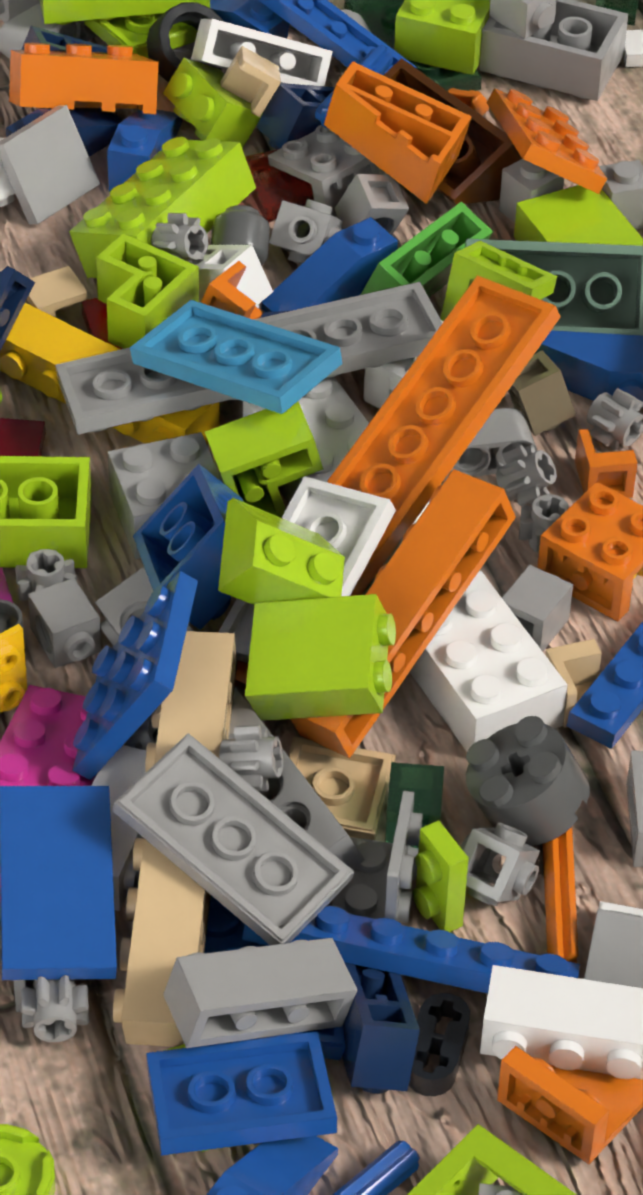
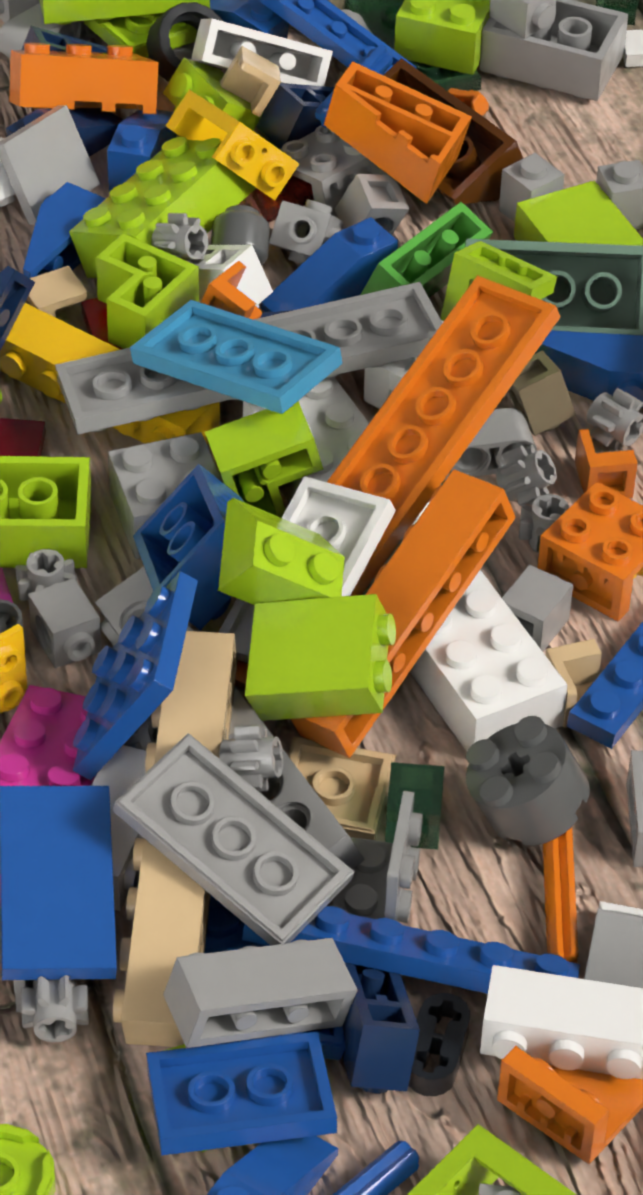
(51, 241): none -> blue slope
(240, 148): none -> yellow panel
(440, 877): lime plate -> none
(484, 875): light grey brick -> none
(546, 139): orange plate -> none

